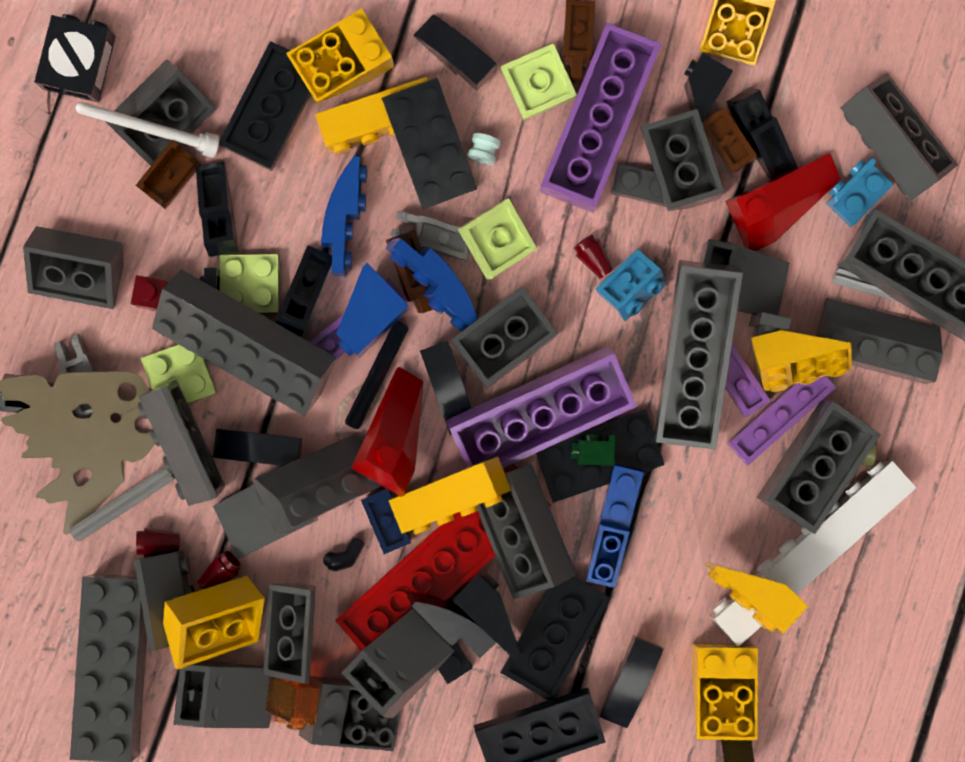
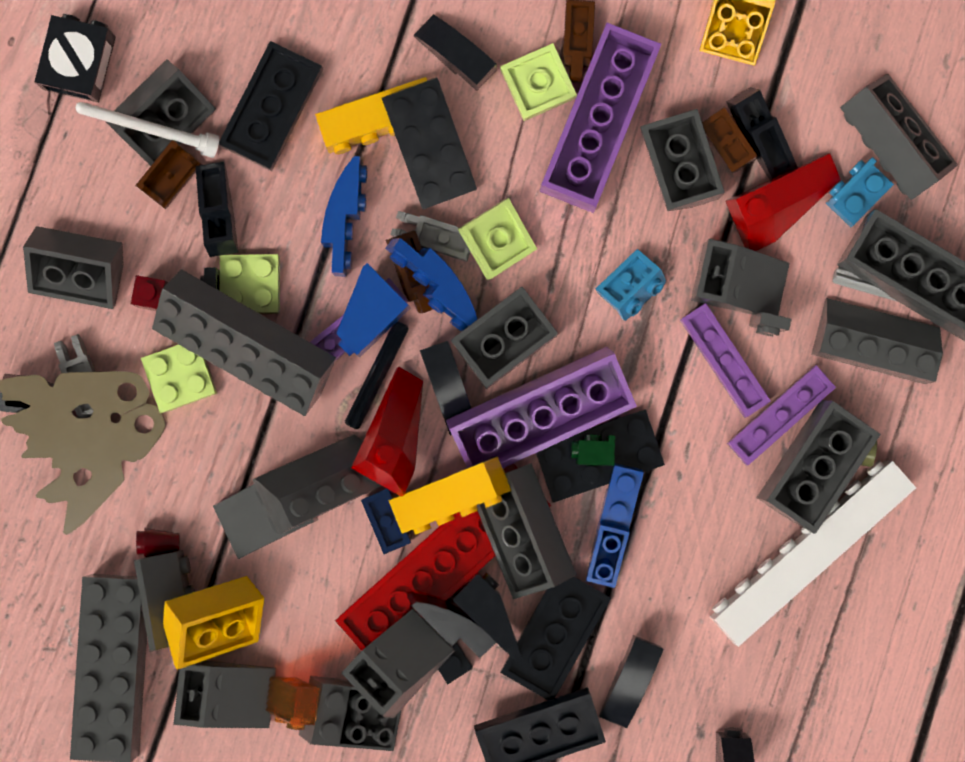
(121, 504): light grey axle -> none
(182, 443): dark grey slope -> none
(221, 570): dark red cone -> none
(256, 447): black slope -> none
(289, 631): dark grey slope -> none
(304, 290): black slope -> none
(341, 57): yellow slope -> none
(344, 559): black arm -> none
(484, 149): light aqua wheel -> none
(593, 256): dark red cone -> none
(637, 185): dark grey plate -> none
(697, 354): dark grey brick -> none
(705, 83): black slope -> none
(725, 691): yellow slope -> none
(771, 601): yellow slope -> none
(796, 358): yellow slope -> none

